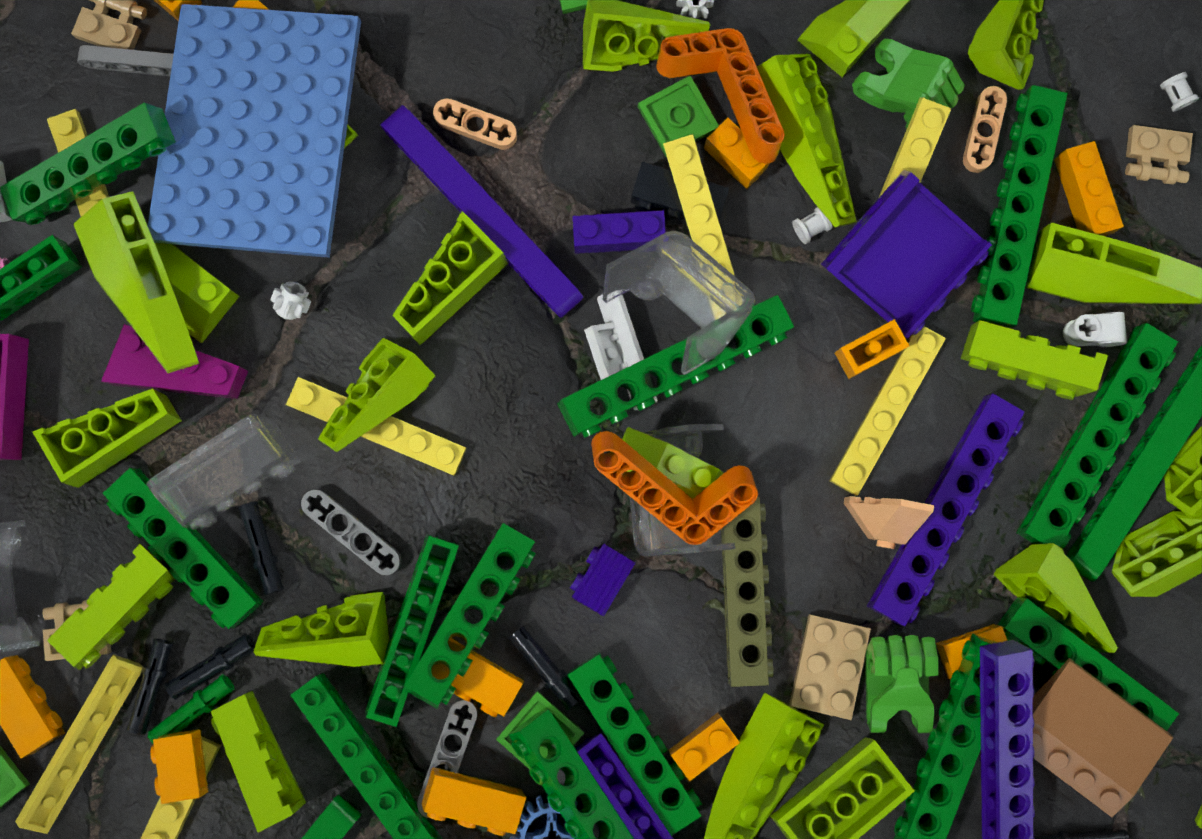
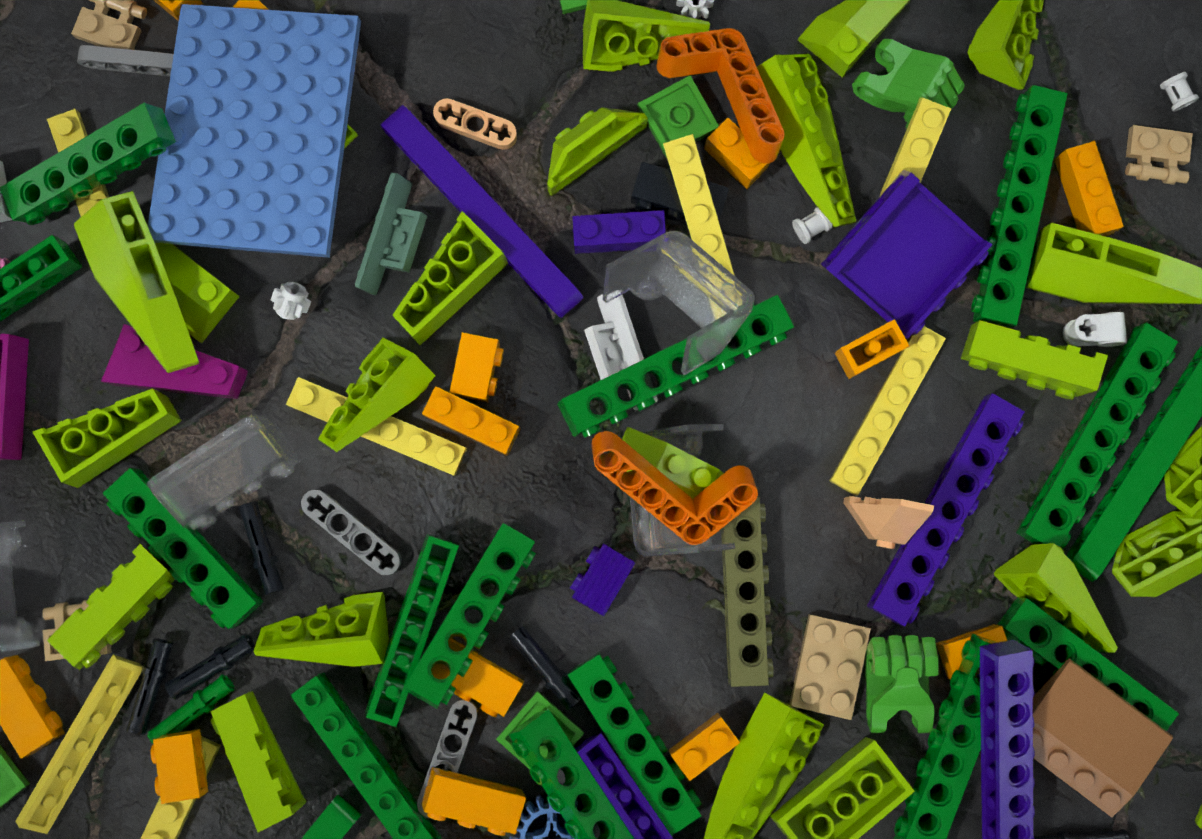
(392, 237): none -> sand green bracket
(471, 421): none -> light orange brick
(476, 367): none -> light orange brick
(590, 142): none -> lime wedge
(987, 151): light nougat beam -> none

